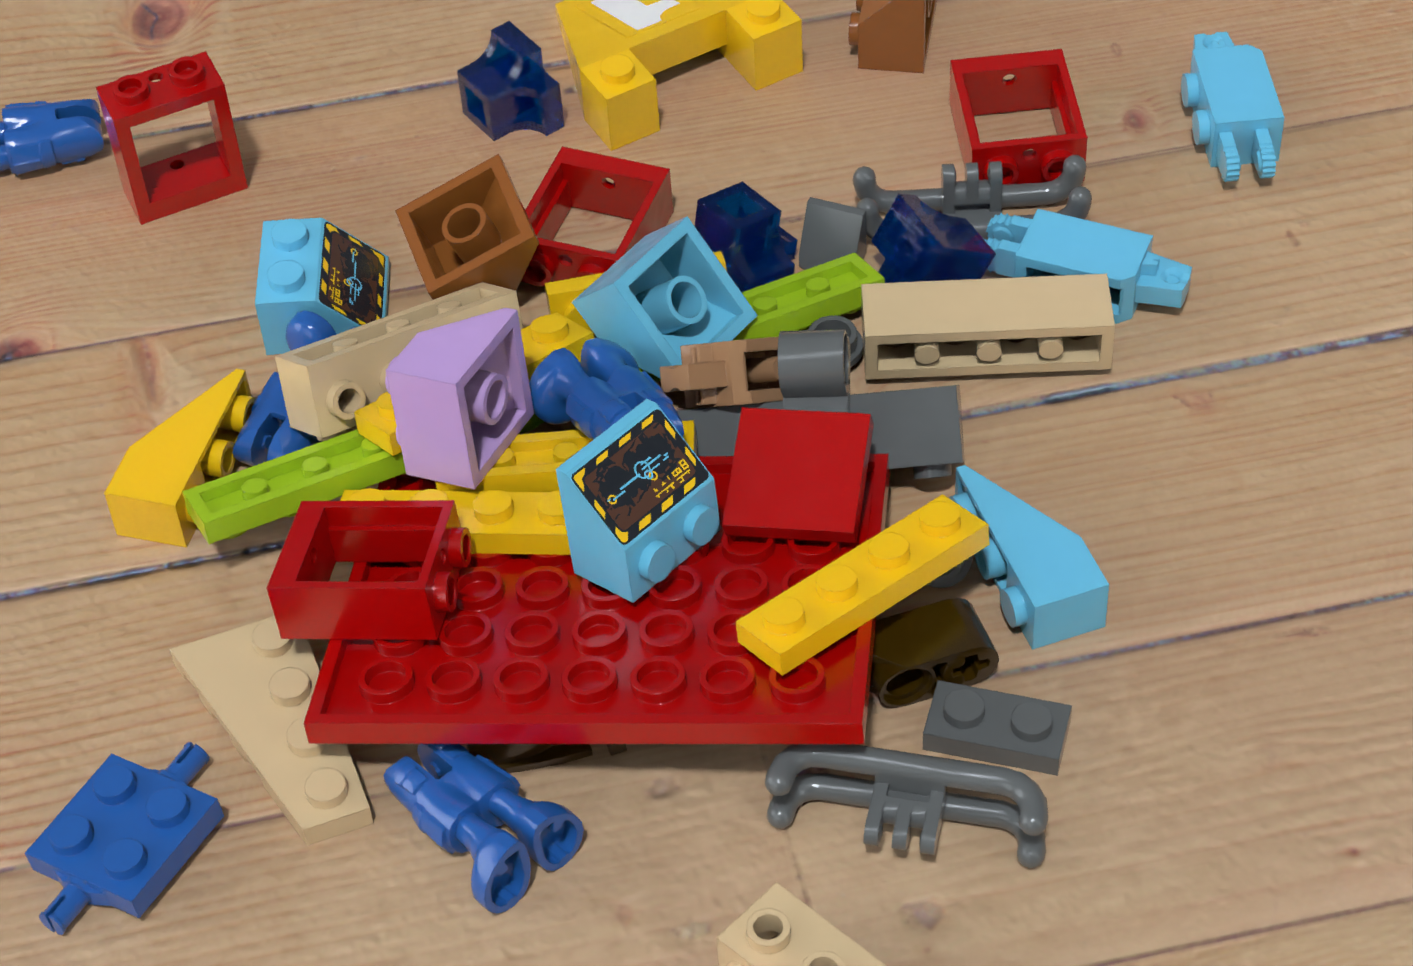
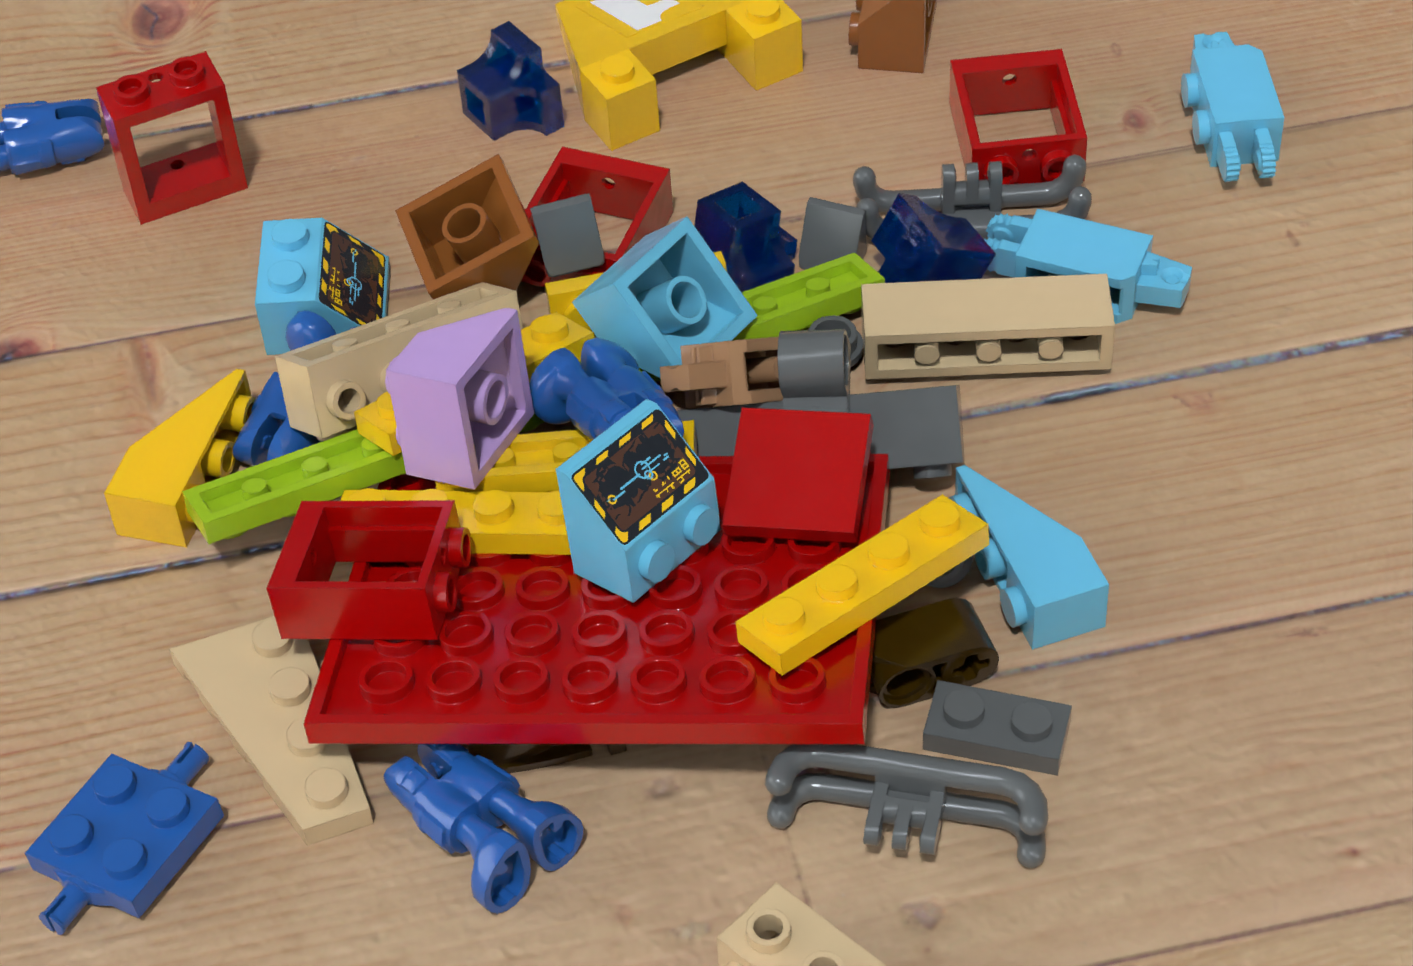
(568, 235): none -> dark grey slope

